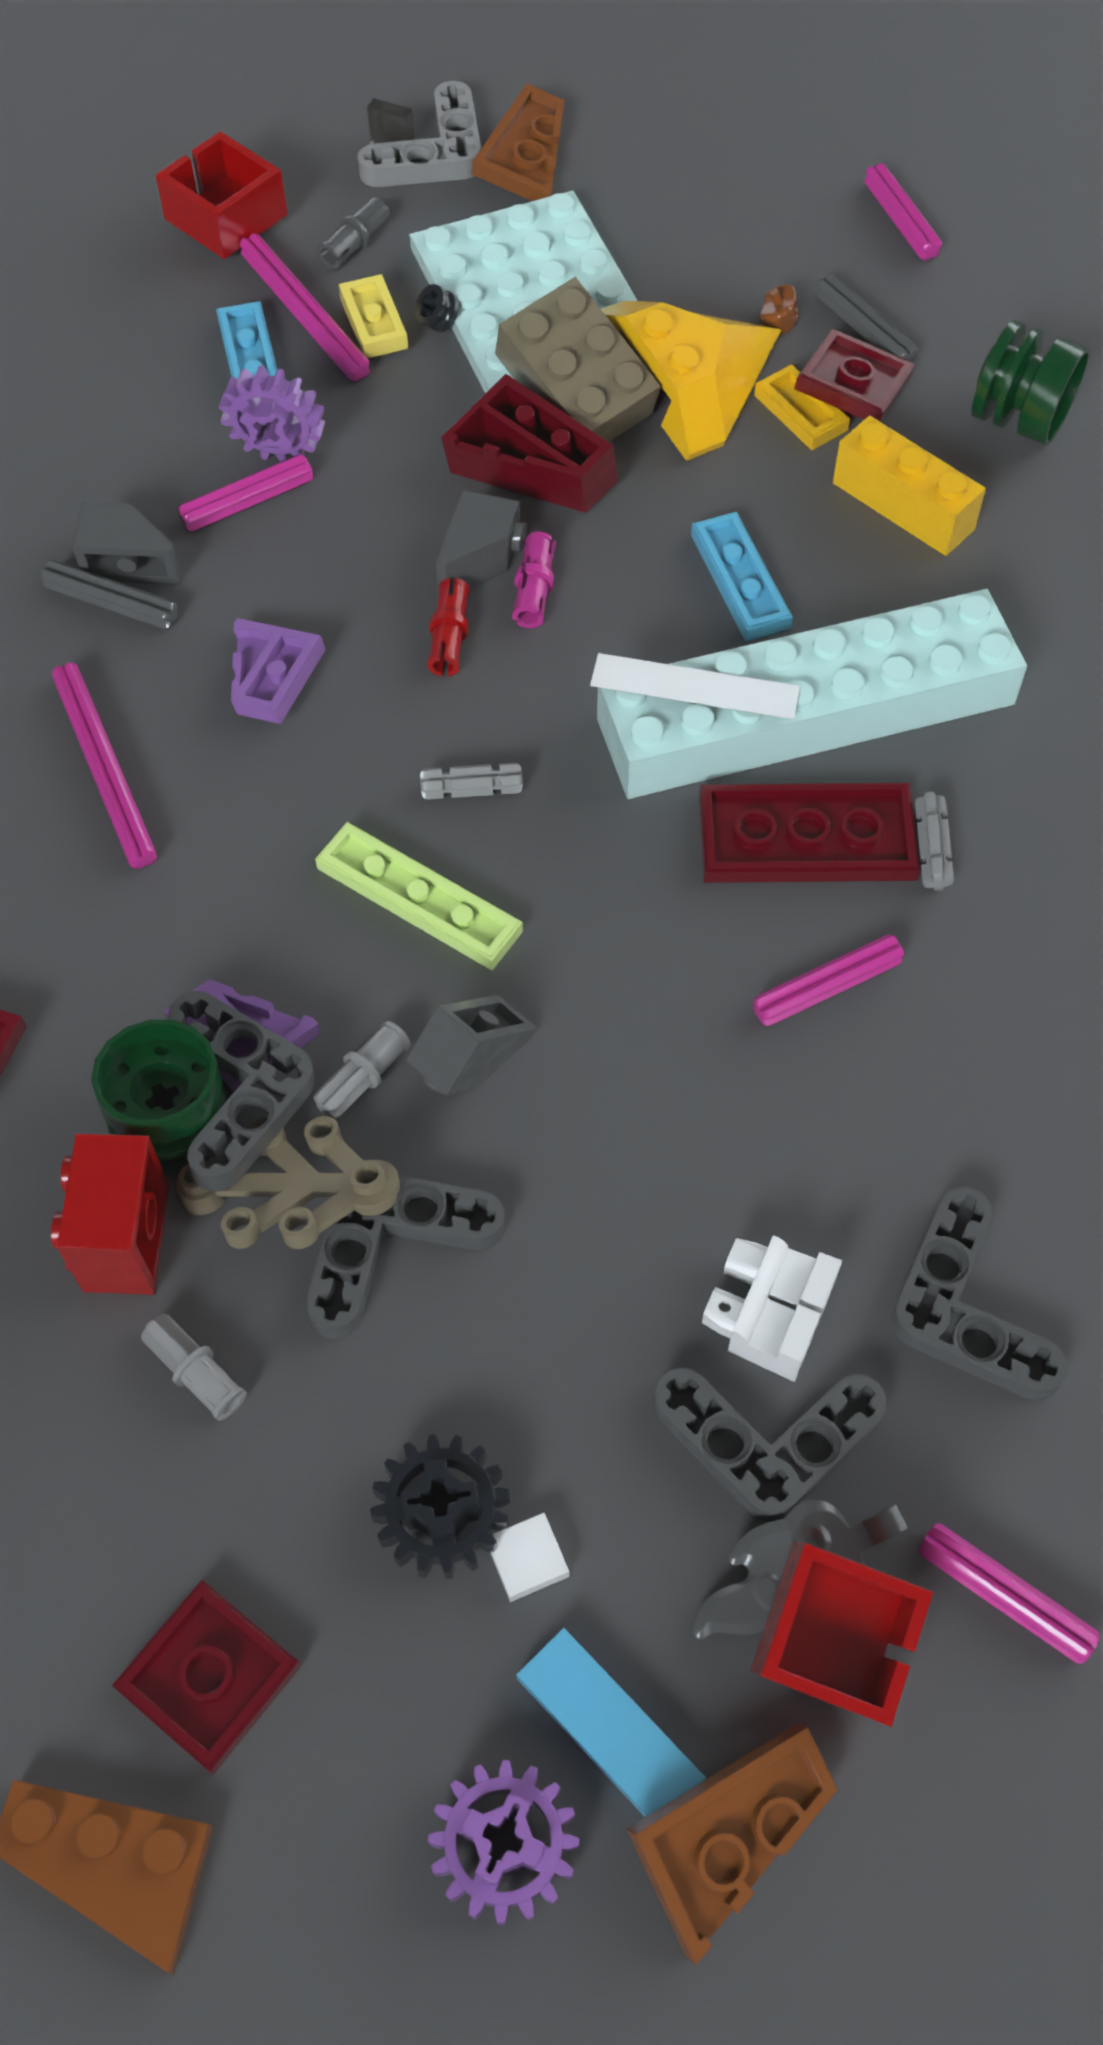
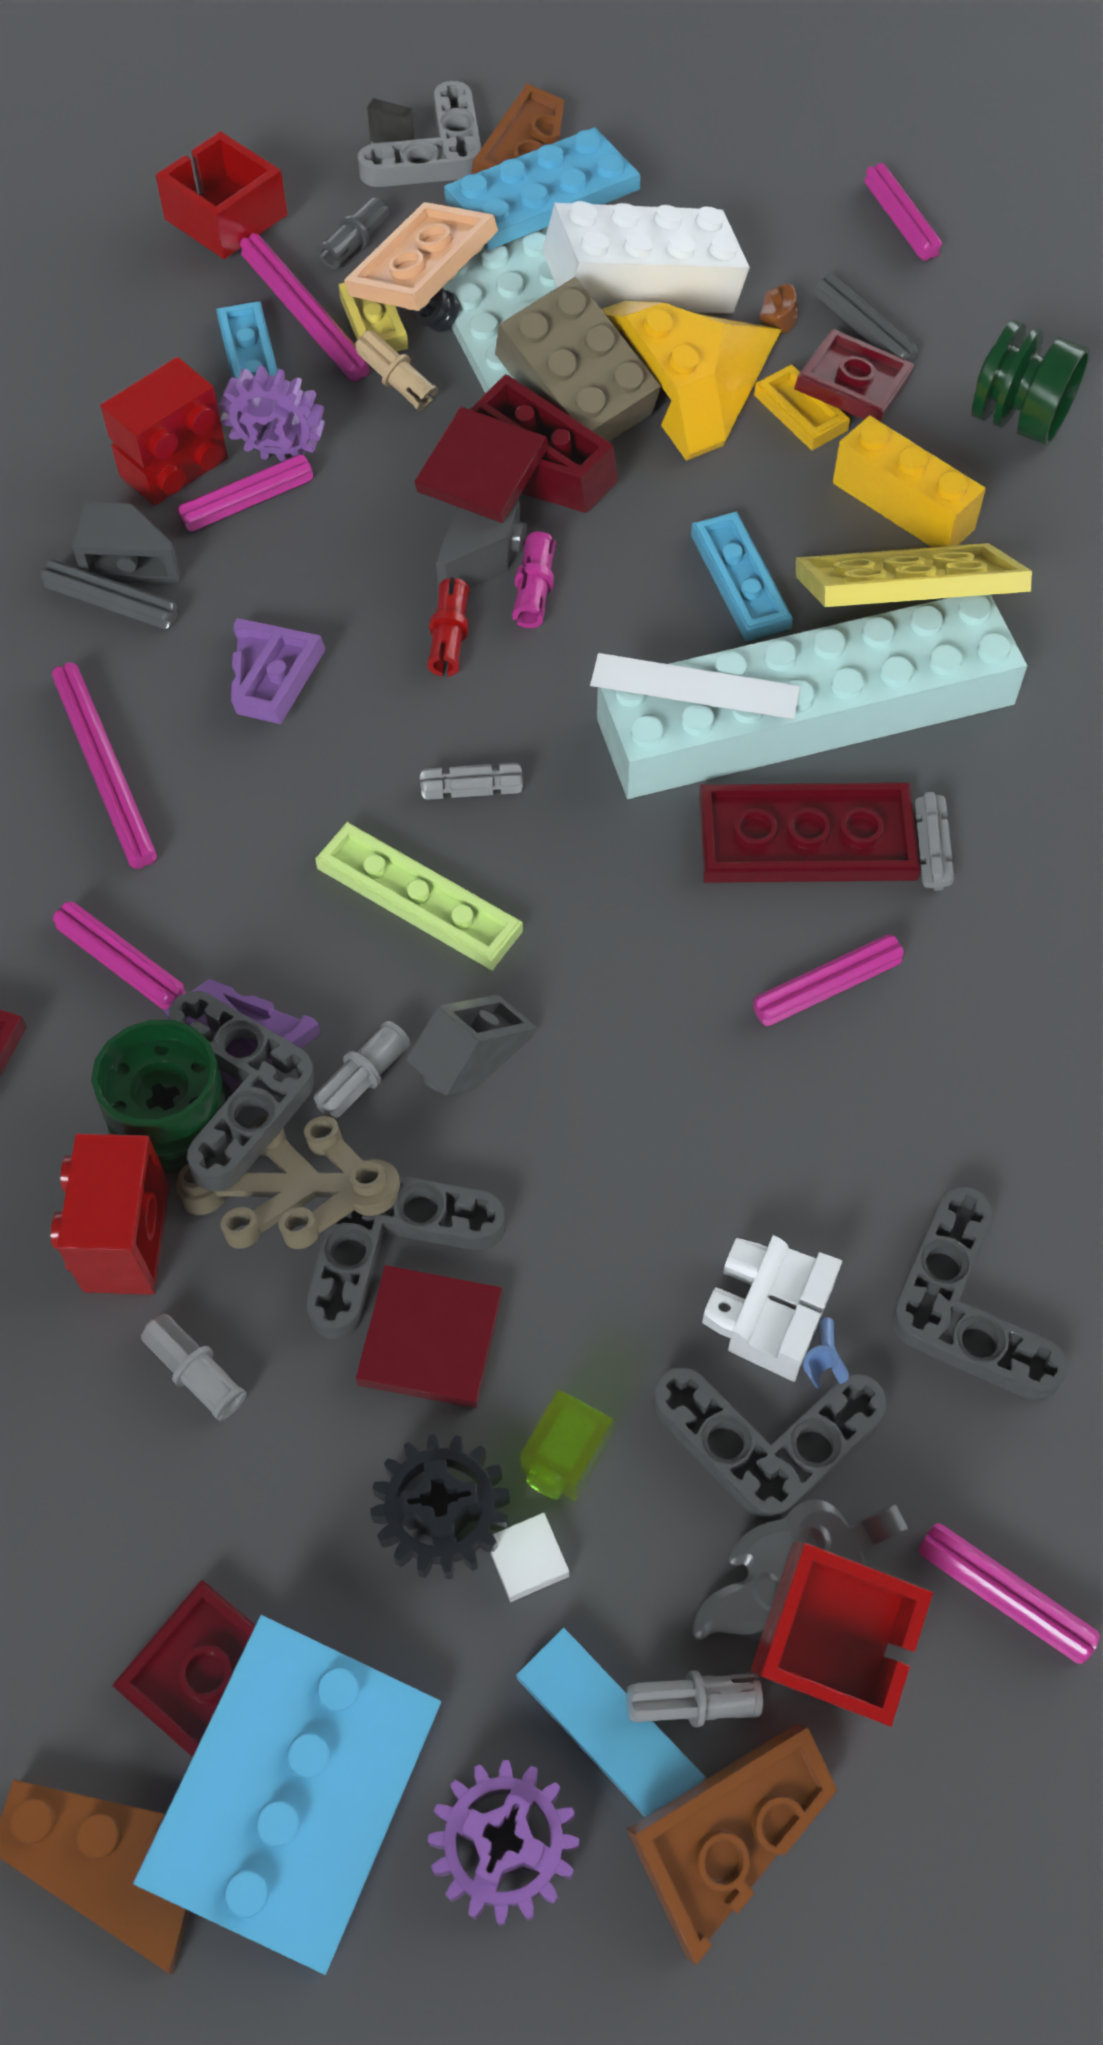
(117, 955): none -> dark pink axle
(165, 430): none -> red piece
(289, 1795): none -> medium azure plate
(396, 370): none -> tan axle
(421, 256): none -> light nougat plate
(430, 1336): none -> dark red tile
(481, 464): none -> dark red tile
(526, 187): none -> medium azure plate
(565, 1447): none -> clear neon green brick
(647, 254): none -> white brick
(696, 1698): none -> light grey axle
(824, 1356): none -> medium blue hand
(912, 575): none -> light yellow plate

